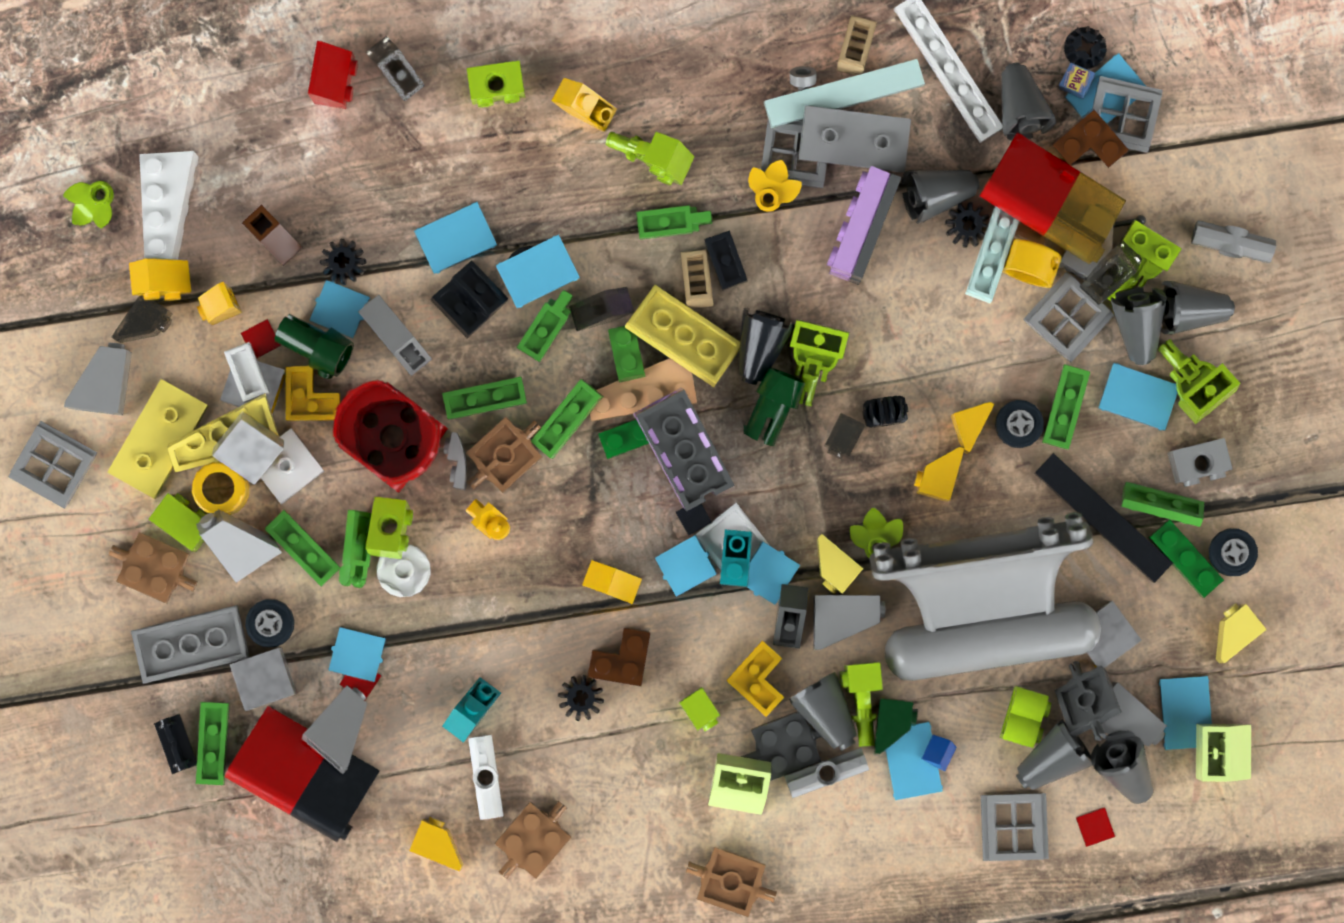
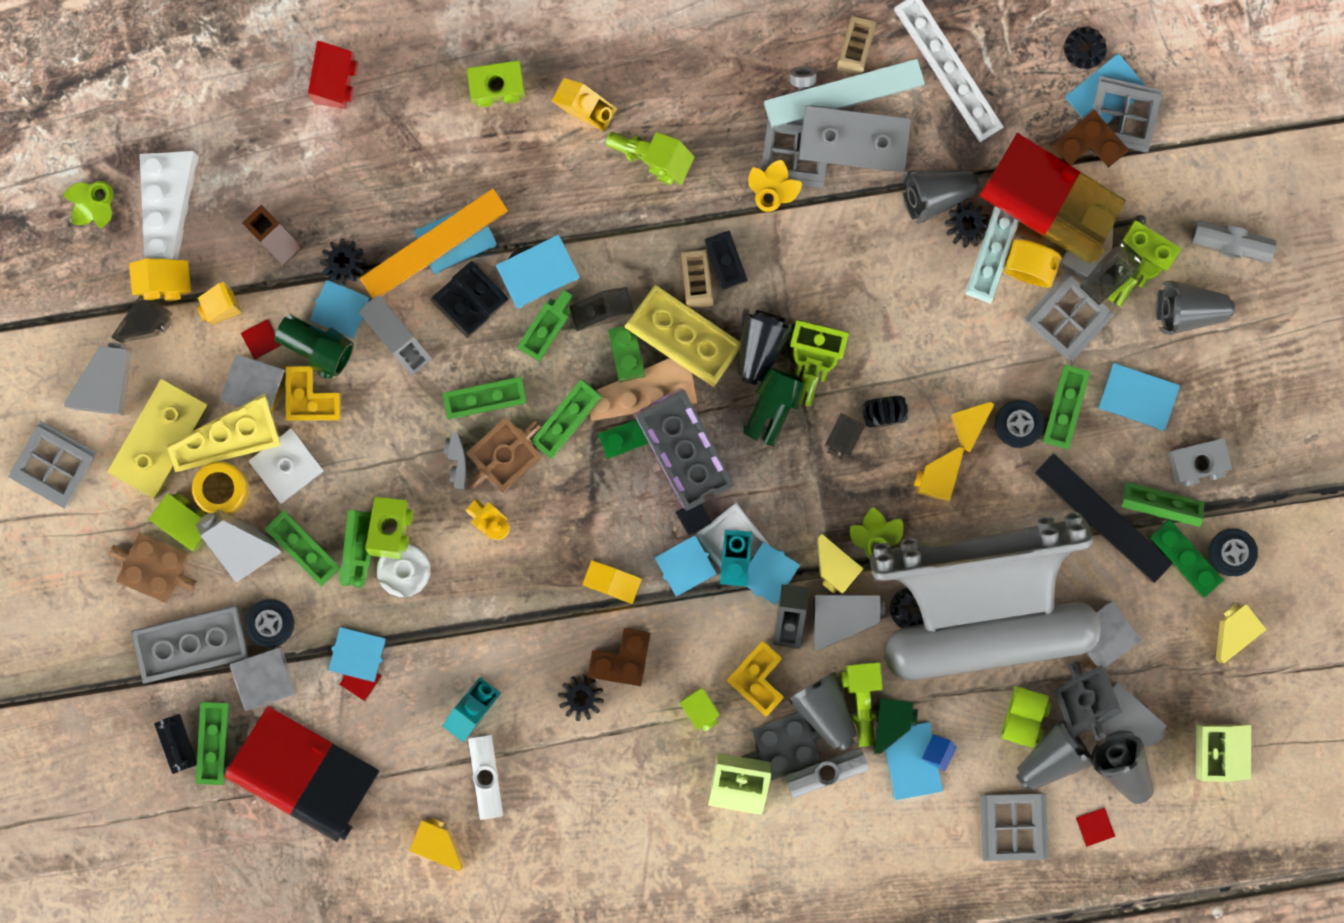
(246, 372): white tile -> none
(248, 448): flat silver piece -> none
(337, 728): light grey slope -> none
(389, 405): red piece -> none
(395, 68): clear smoke slope -> none
(434, 244): none -> light orange tile
(532, 840): medium nougat plate -> none
(671, 221): bright green hinge -> none
(731, 881): medium nougat plate -> none
(866, 221): lavender piece -> none
(900, 615): none -> black gear
(1023, 104): dark grey cone -> none
(1077, 80): tile -> none
(1140, 321): dark grey cone -> none
(1183, 706): medium azure piece -> none
(1198, 382): lime brick -> none

